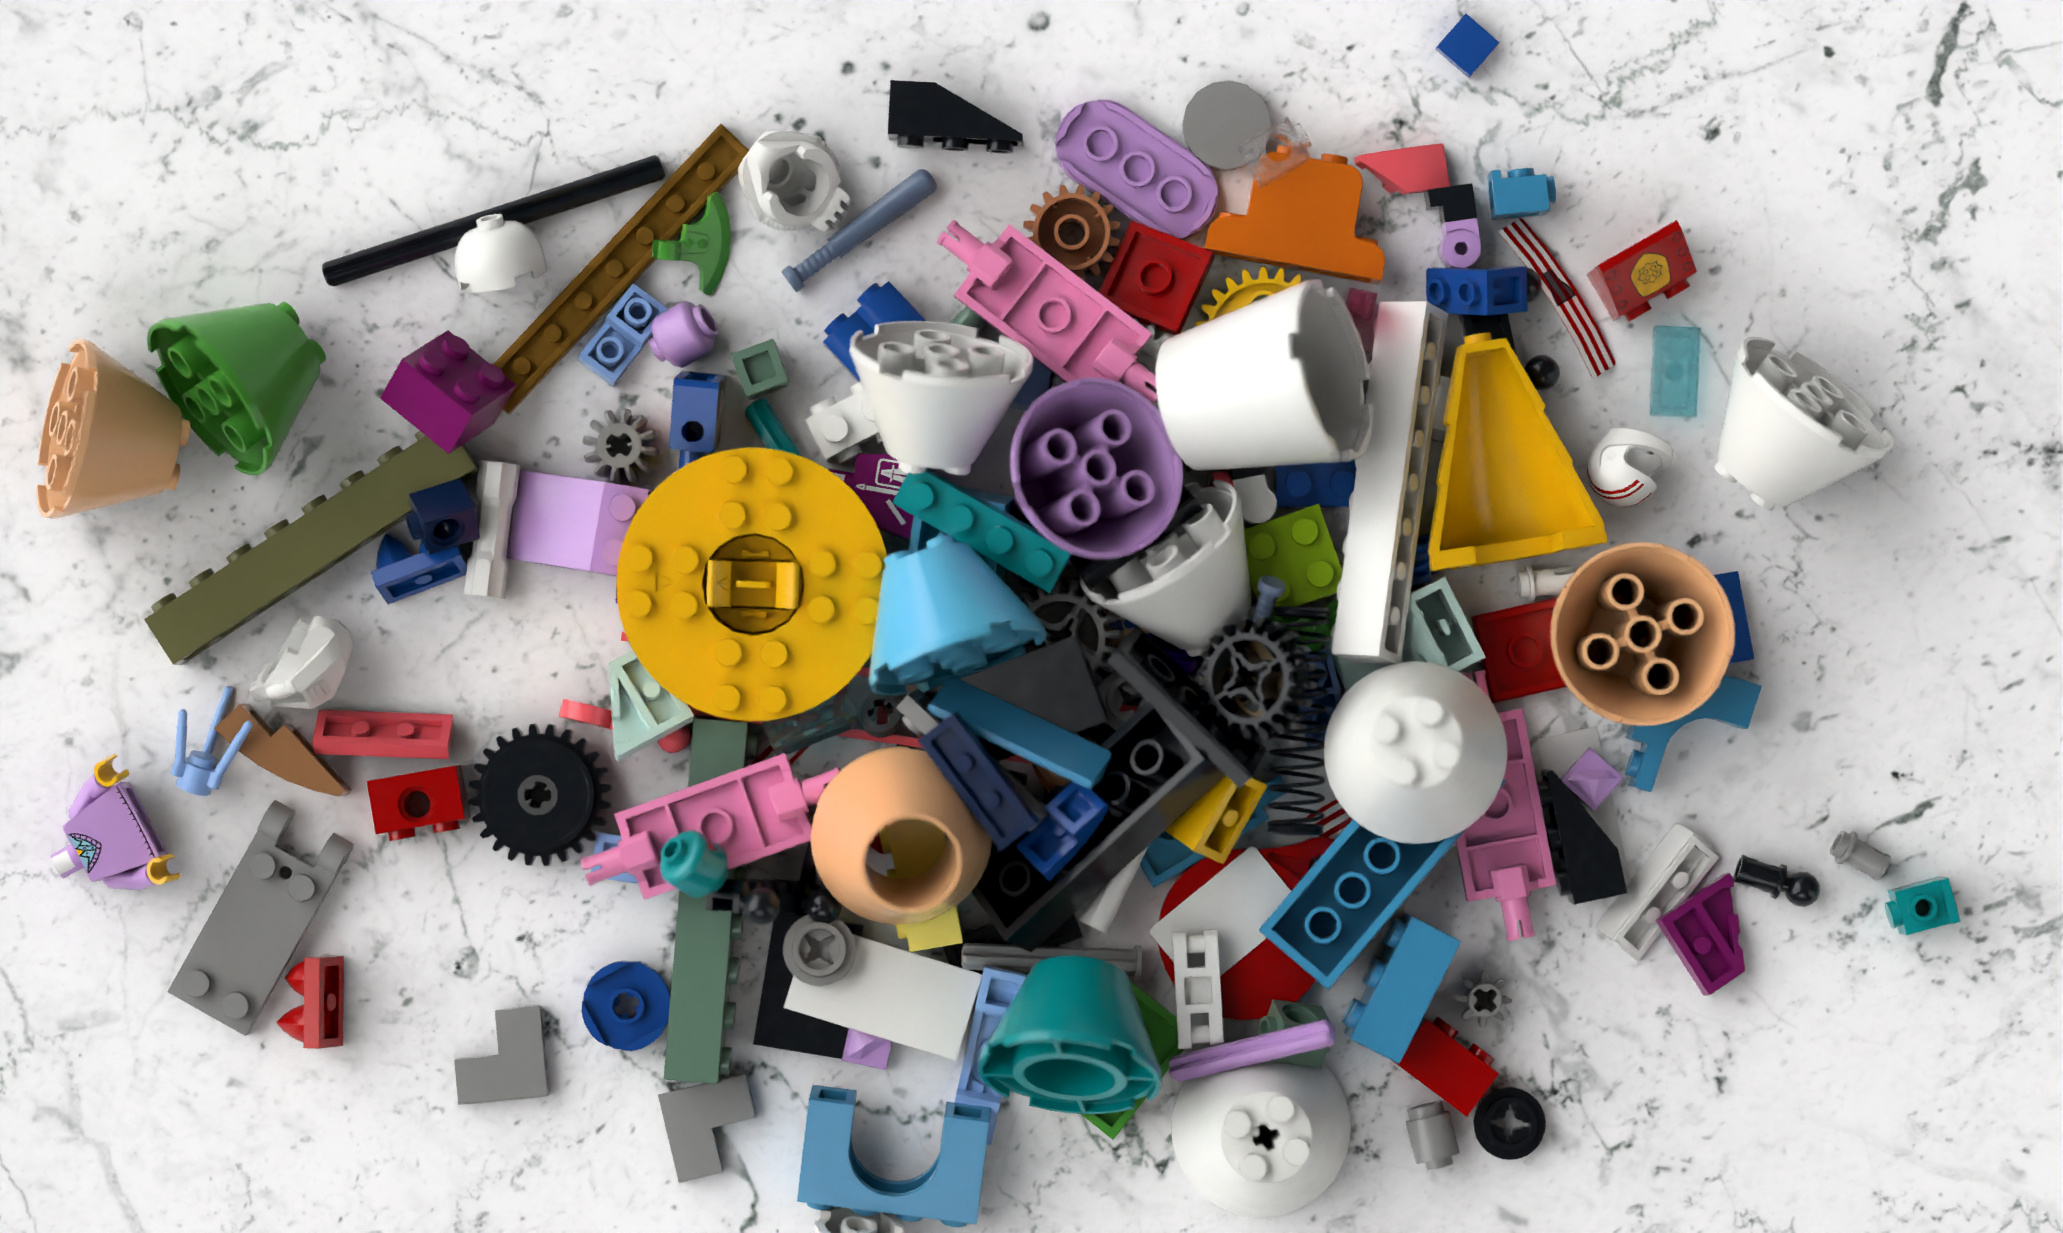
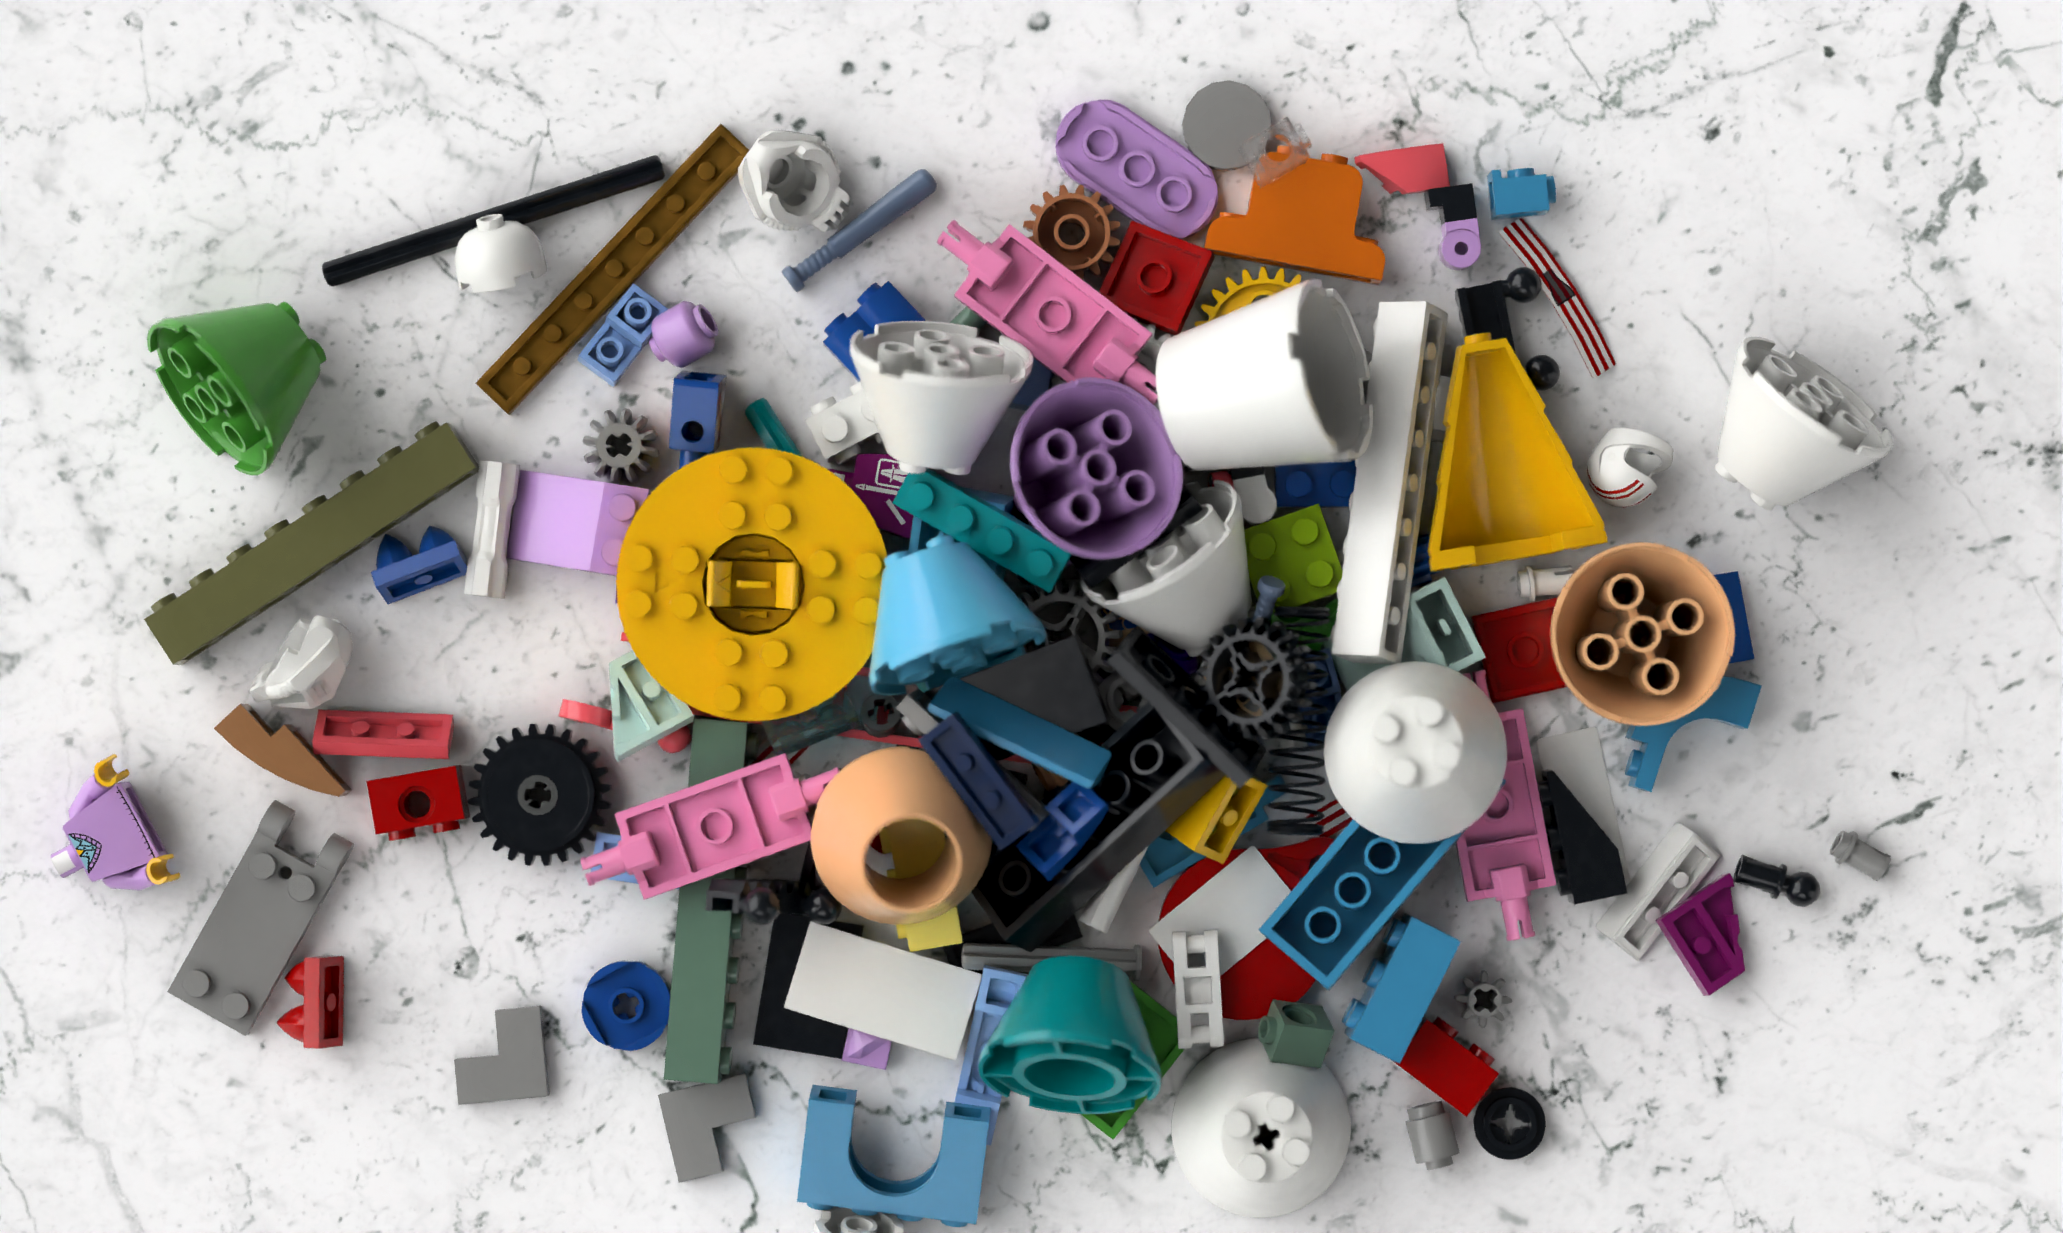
(106, 436): light nougat cone -> none
(198, 771): light blue plant -> none
(443, 516): dark blue brick -> none
(448, 391): magenta brick -> none
(693, 864): teal head -> none
(702, 243): bright green piece -> none
(760, 369): sand green brick -> none
(818, 971): light grey gear -> none
(933, 114): black slope -> none
(1252, 1050): lavender axle -> none
(1360, 305): clear pink piece -> none
(1467, 45): blue tile -> none
(1478, 290): blue bracket -> none
(1591, 779): lavender tile -> none
(1644, 271): red slope -> none
(1675, 371): clear light blue plate -> none
(1941, 903): teal brick -> none

